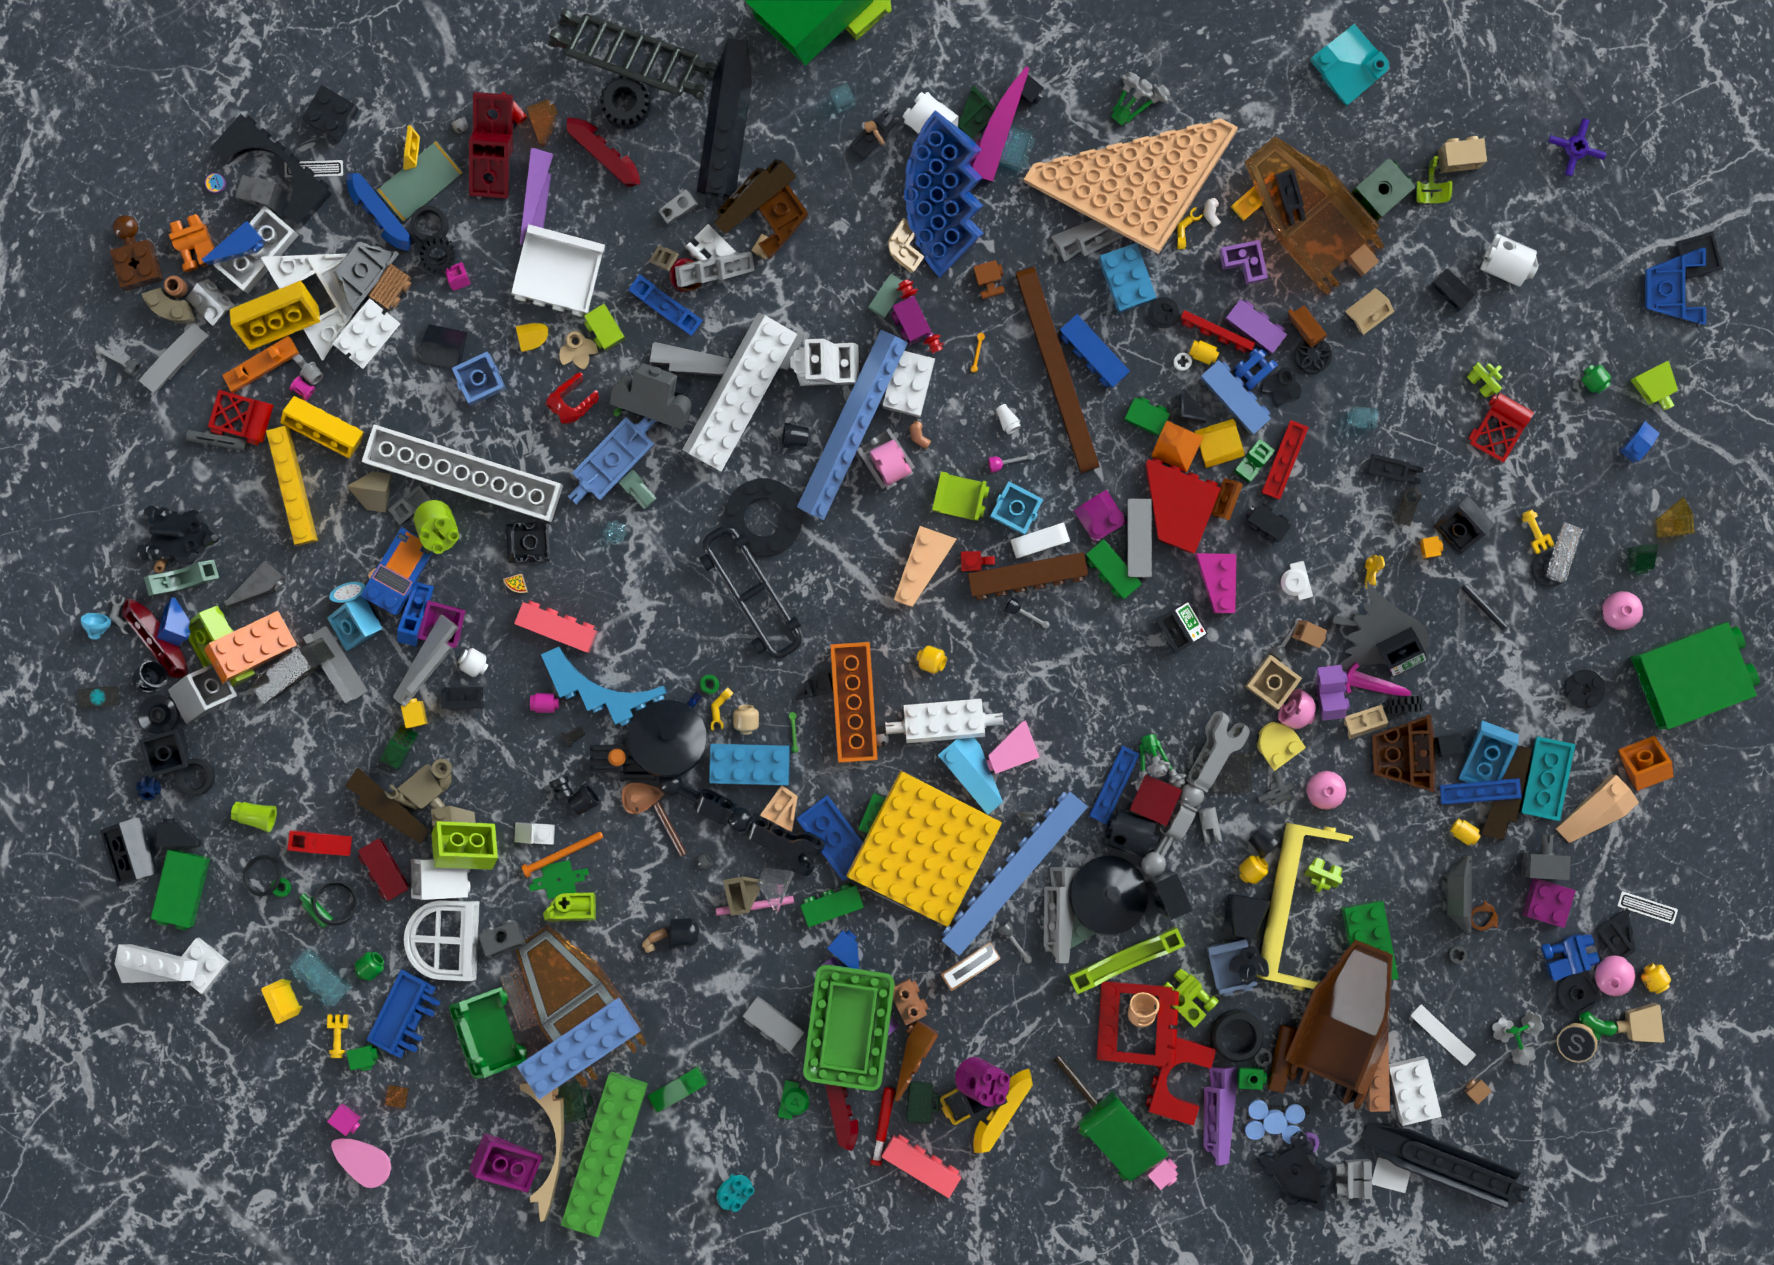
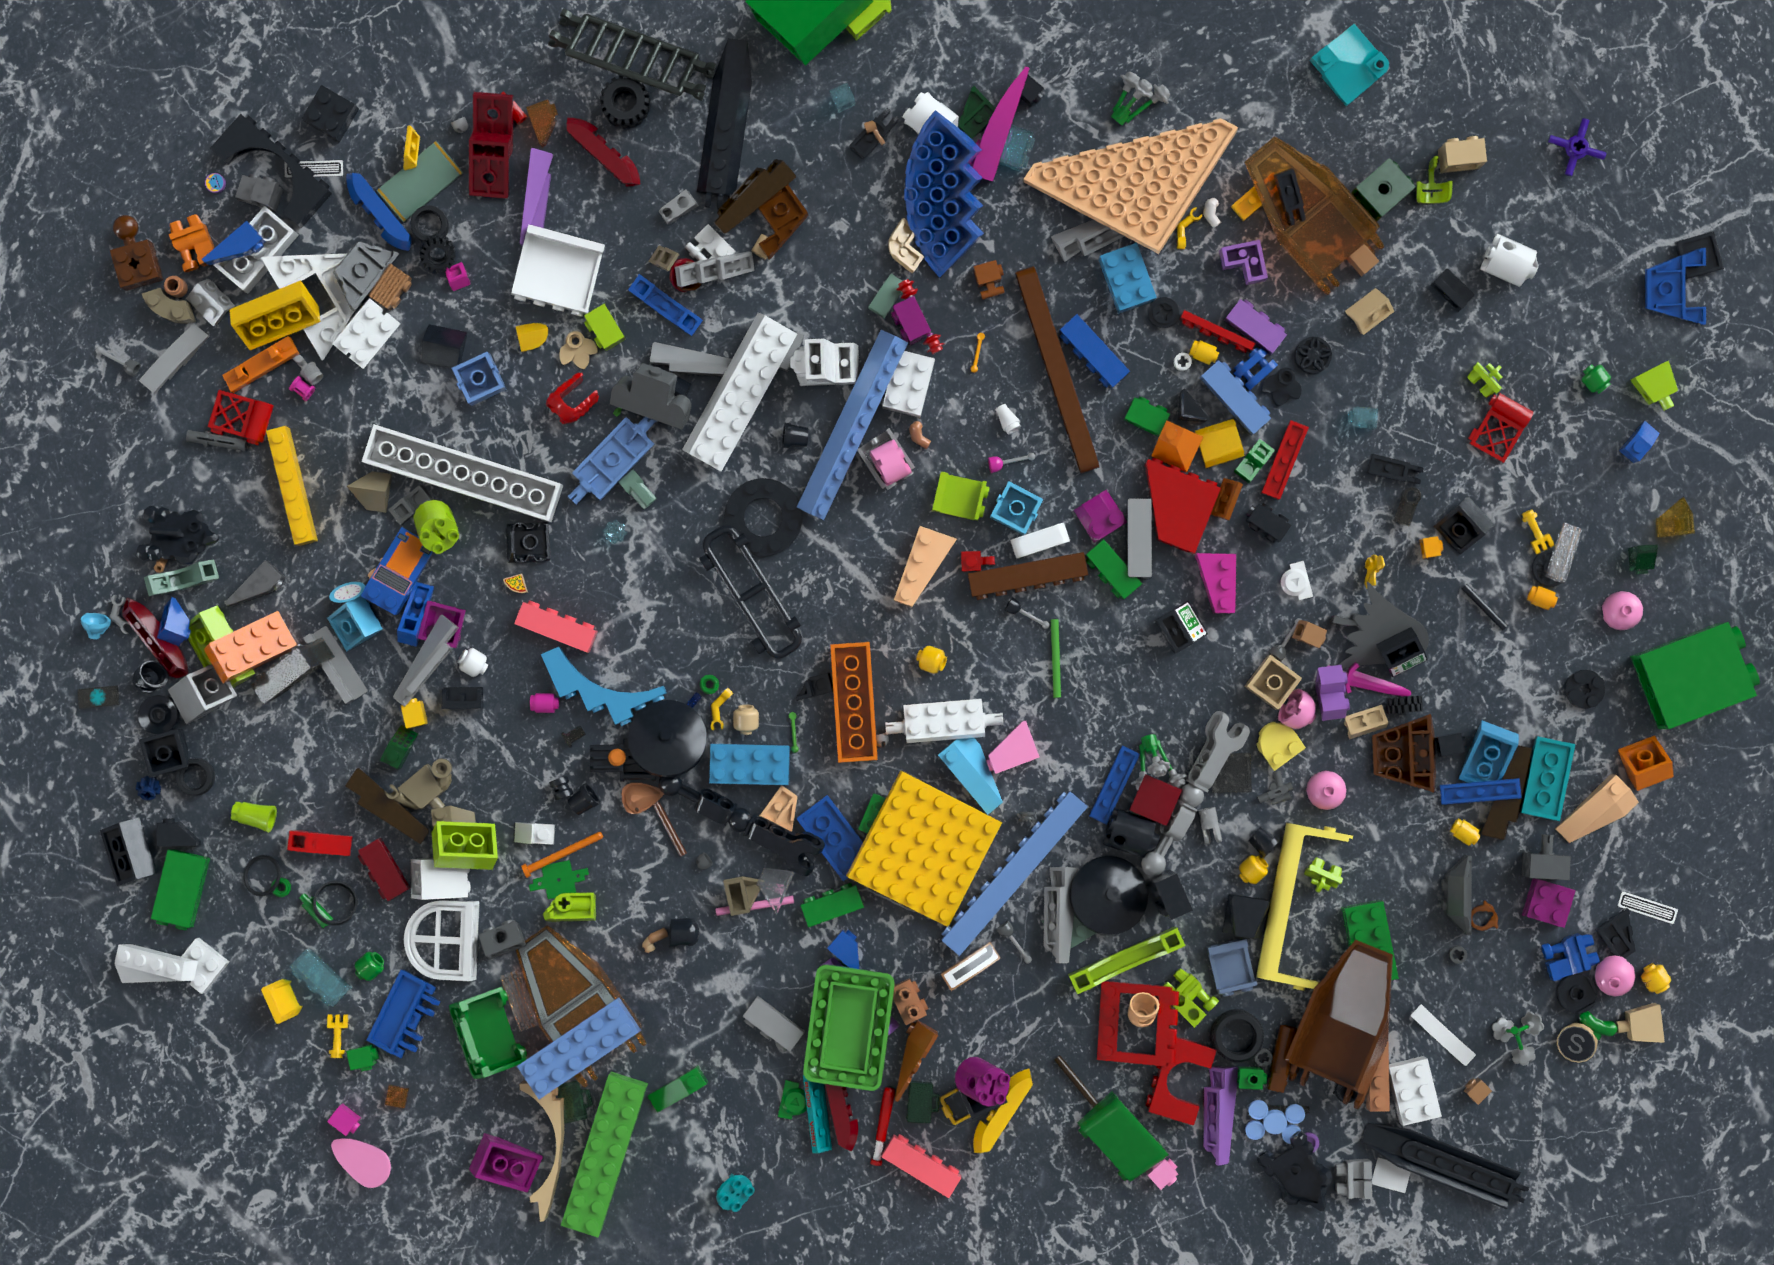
(321, 427): yellow brick -> none
(817, 1116): none -> teal plate
(1055, 658): none -> bright green bar
(1251, 967): black plate -> none
(1307, 326): dark orange panel -> none
(1542, 597): none -> light orange brick

